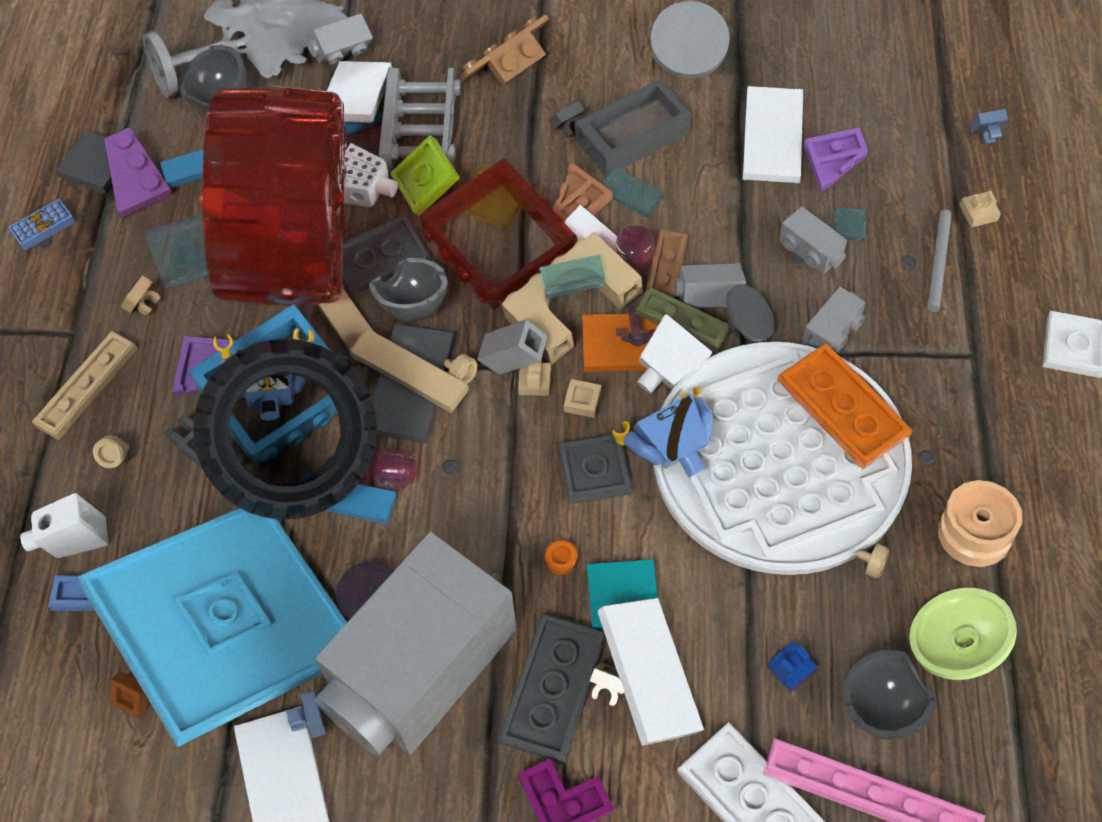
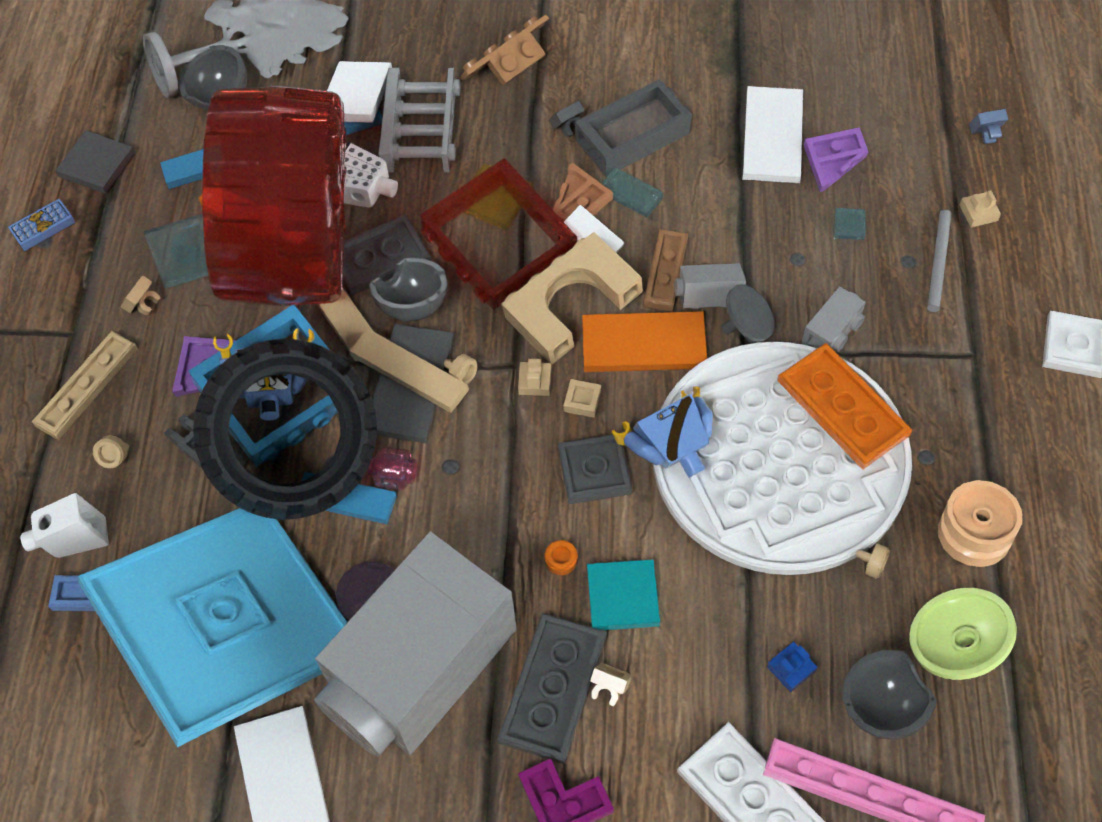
(128, 694): dark orange tile -> none
(133, 174): medium lavender wing -> none
(307, 716): sand blue tile -> none
(339, 39): light grey brick -> none
(424, 175): lime tile -> none
(512, 347): light grey brick -> none
(572, 276): clear light blue tile -> none
(636, 246): clear pink head -> none
(637, 336): piece -> none
(650, 671): white tile -> none
(670, 356): white torso -> none
(689, 39): light grey piece -> none
(702, 326): olive tile -> none
(813, 240): light grey brick -> none

